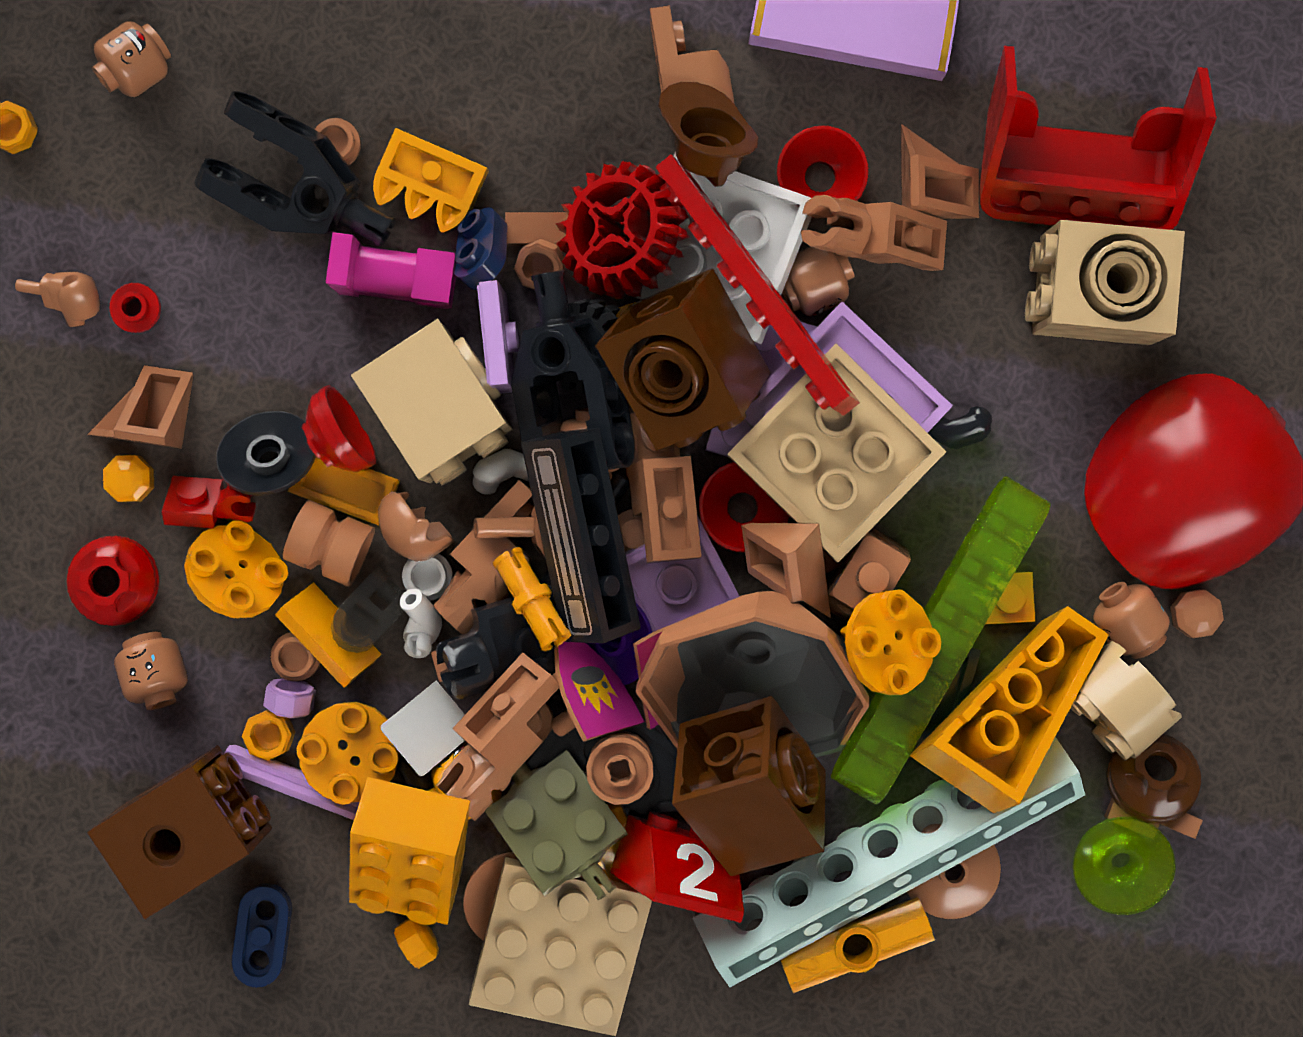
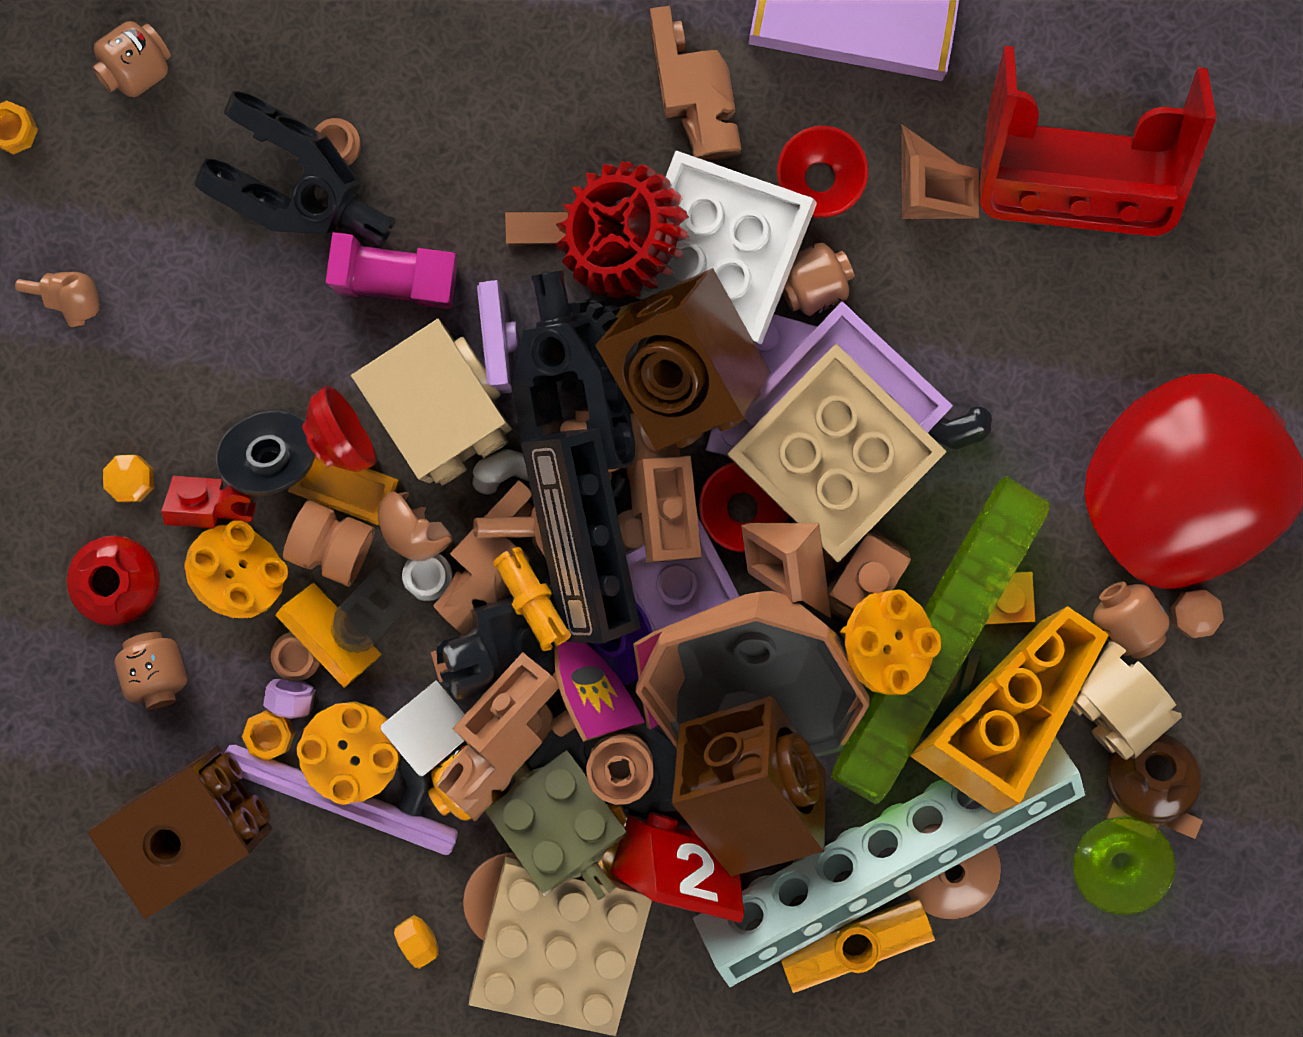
(149, 311): red plate -> none
(151, 410): nougat slope -> none
(261, 933): dark blue plate -> none
(407, 851): light orange brick -> none
(423, 623): white arm -> none
(429, 177): light orange plate -> none
(480, 247): dark blue plate -> none
(537, 259): nougat tile -> none
(707, 130): reddish brown piece -> none
(766, 304): red plate -> none
(878, 232): nougat plate -> none
(1074, 290): tan brick -> none

